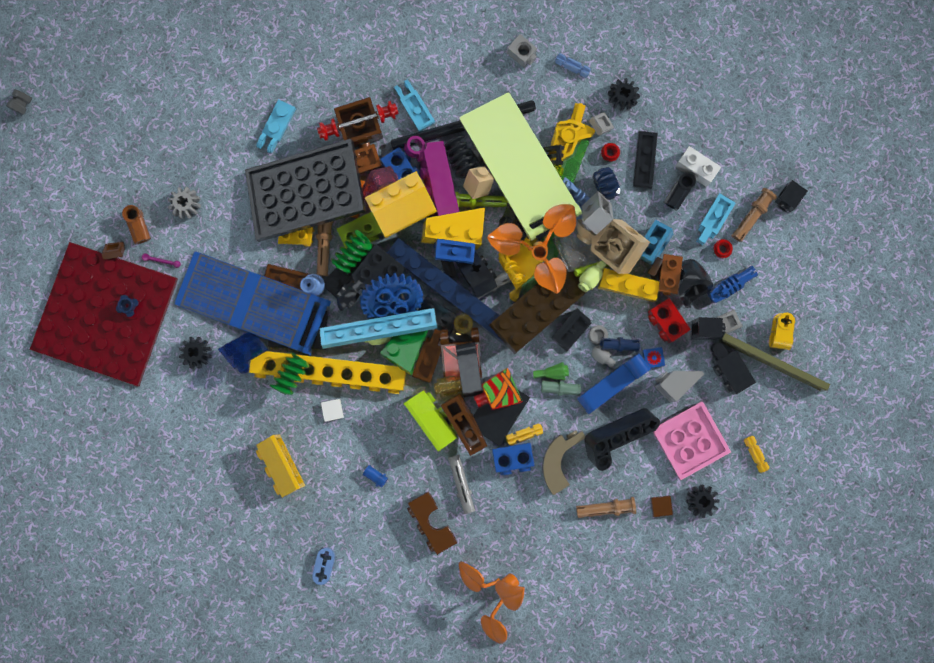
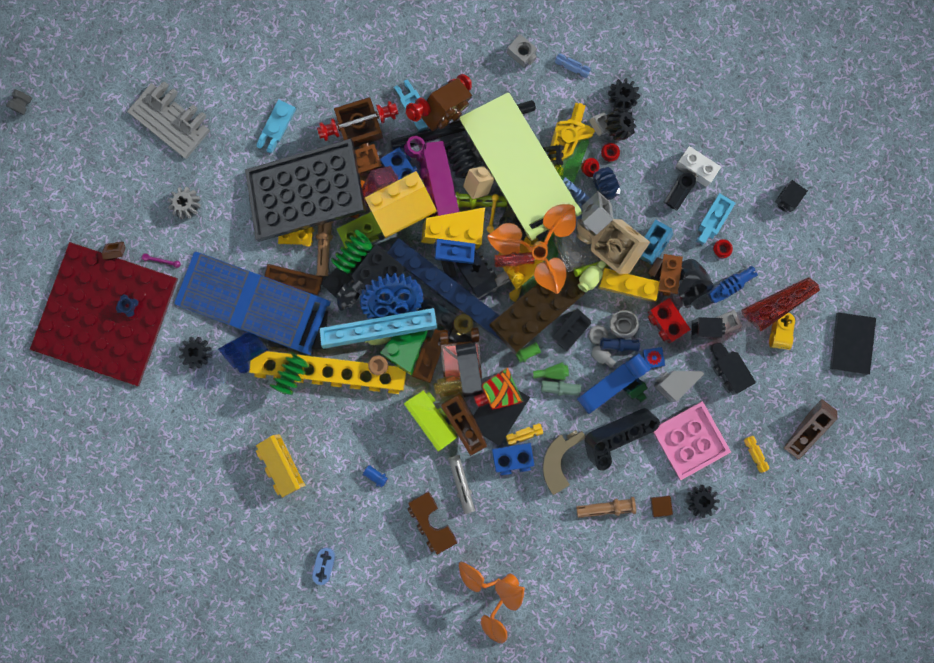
(137, 225): dark orange piece -> none
(169, 123): none -> light grey hinge
(313, 284): medium blue piece -> none
(332, 410): white tile -> none
(378, 365): none -> medium nougat tile
(442, 104): none -> reddish brown brick
(490, 228): none -> yellow hinge
(514, 259): none -> clear red pin
(528, 352): none -> bright green pin
(585, 167): none -> red plate
(620, 123): none -> black gear
(624, 324): none -> light grey hair
(636, 390): none -> dark green tile
(645, 160): black tile -> none
(758, 208): medium nougat pin -> none
(774, 363): olive tile -> none
(775, 306): none -> clear red wing
(811, 429): none -> reddish brown slope
(853, 343): none -> black tile

